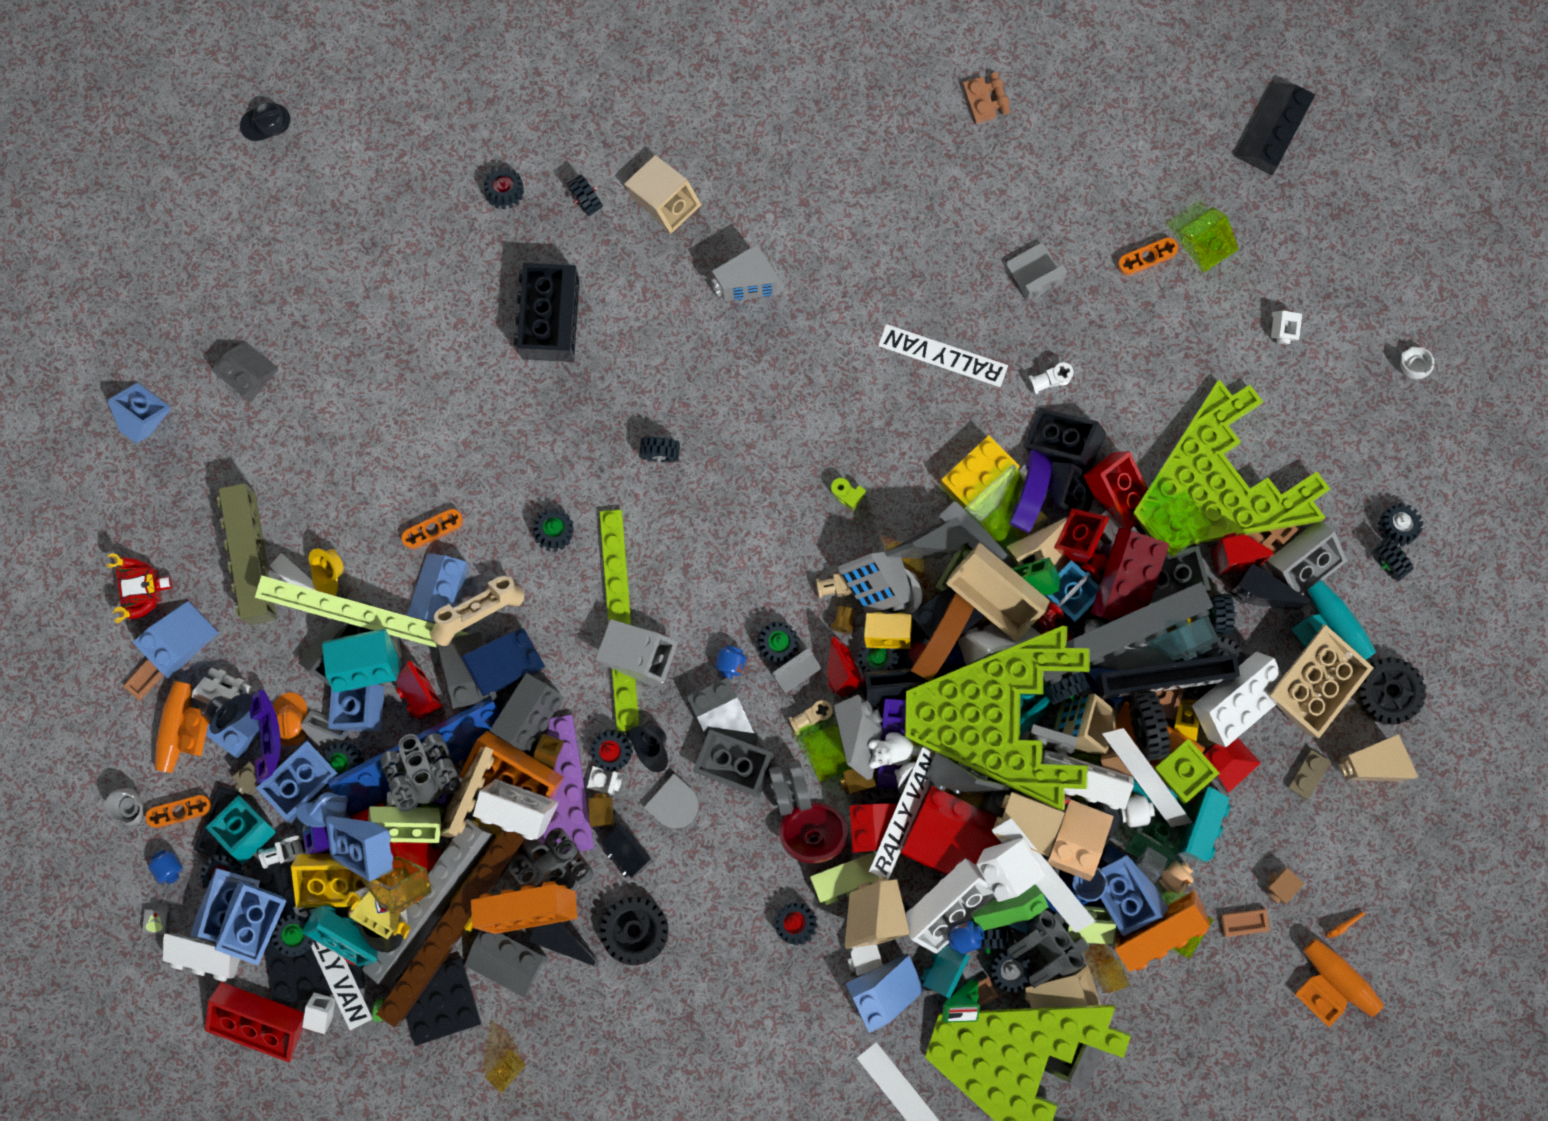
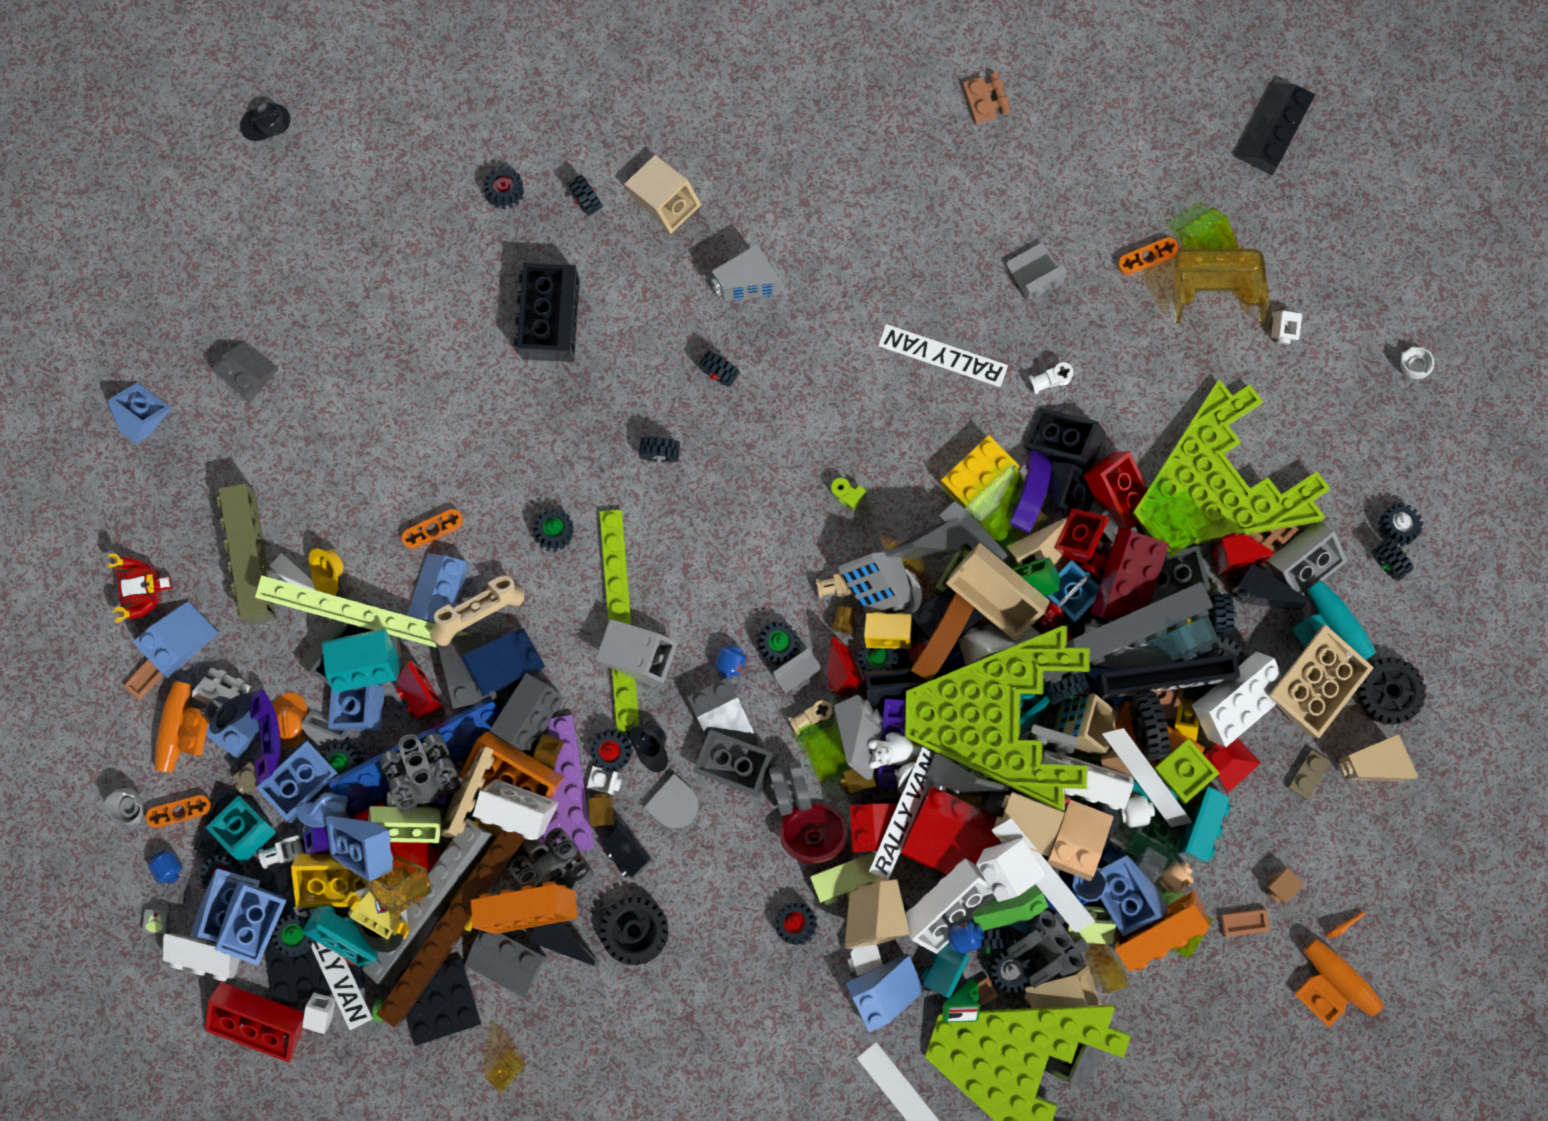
(718, 368): none -> black wheel
(1220, 271): none -> clear yellow windscreen

